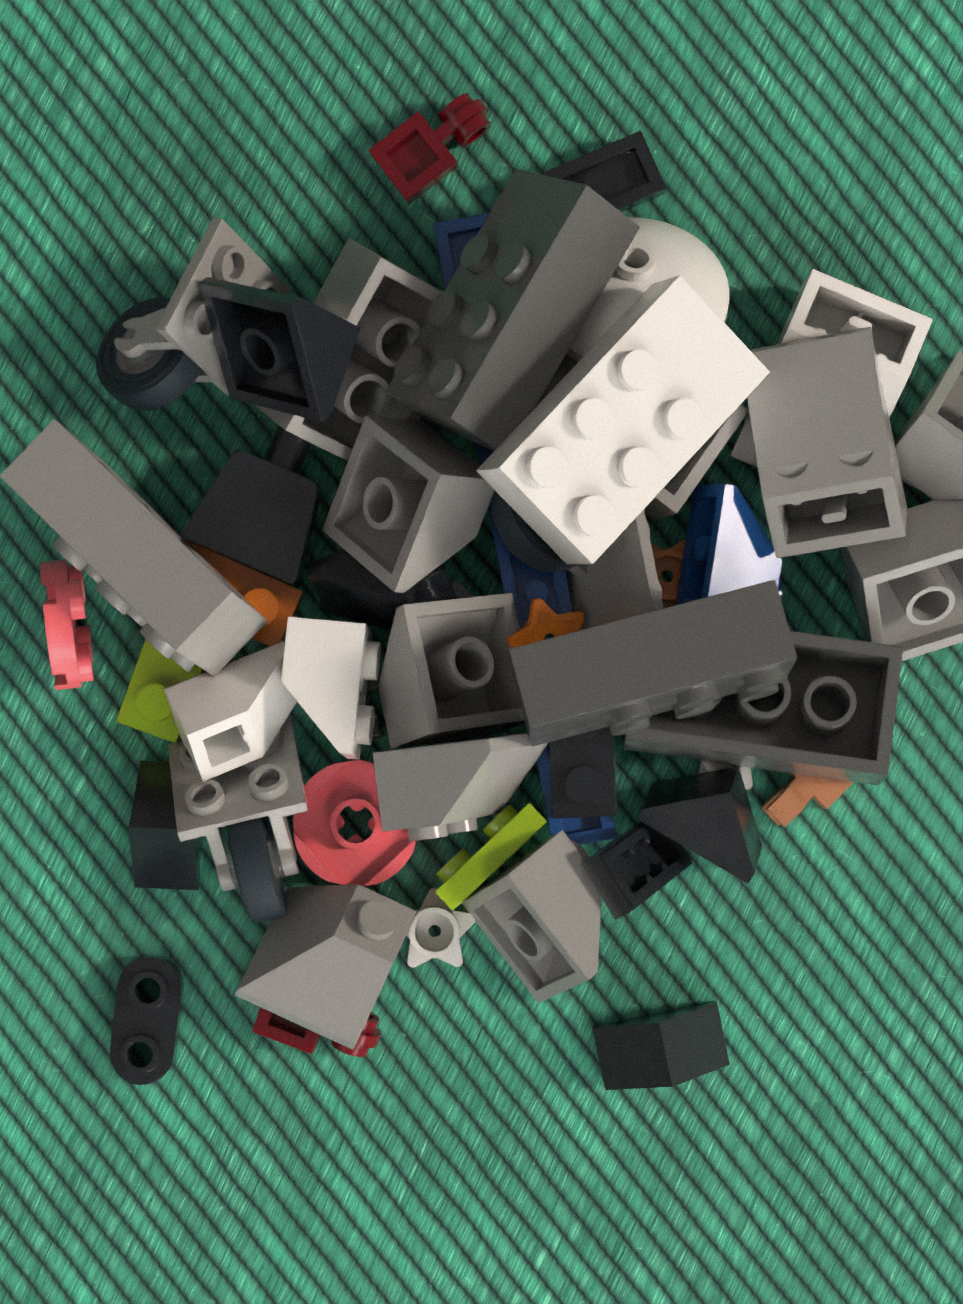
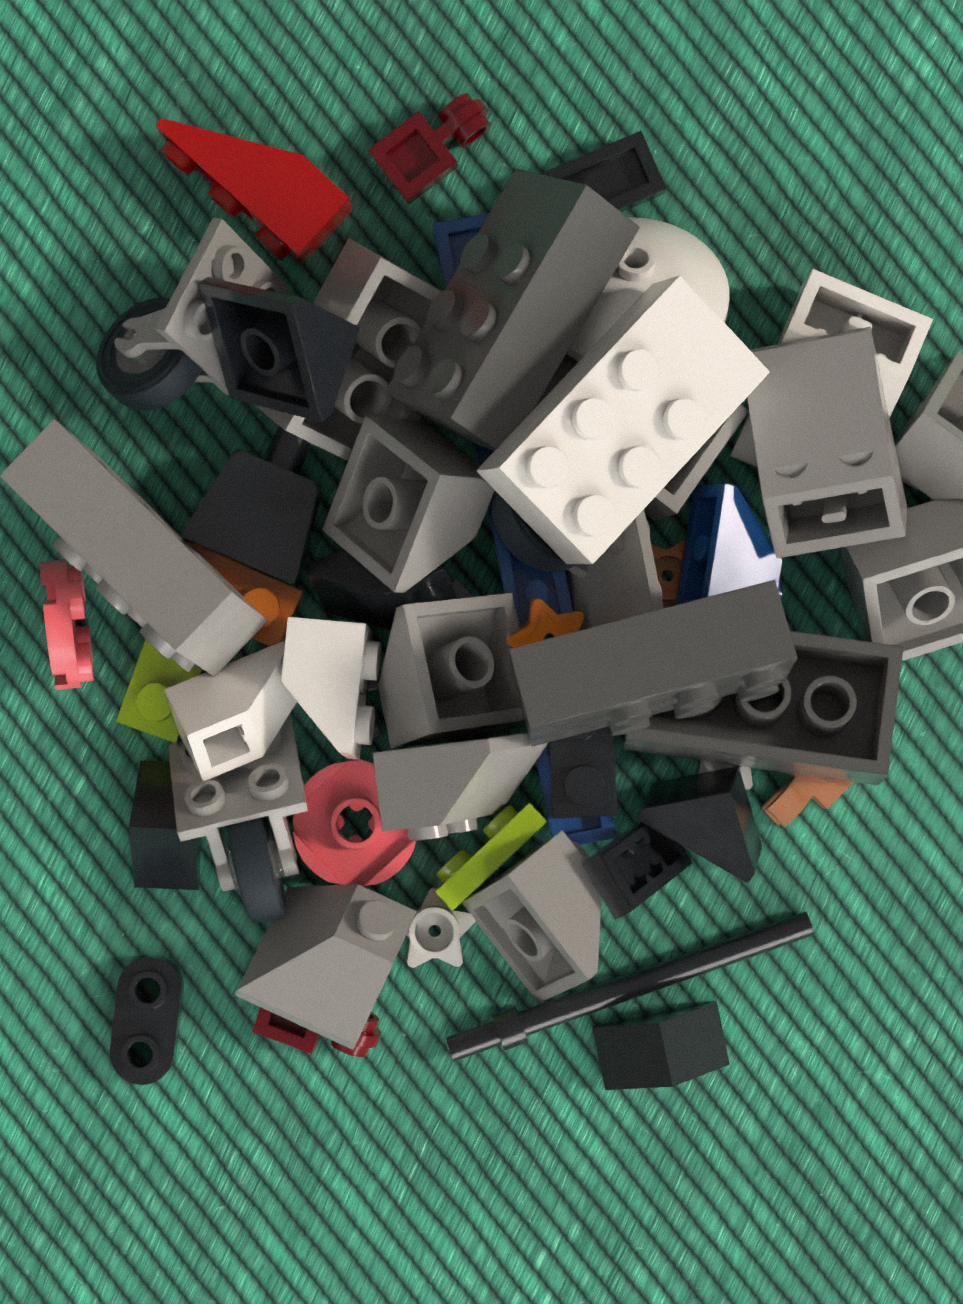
(268, 184): none -> red slope
(513, 1026): none -> black bar

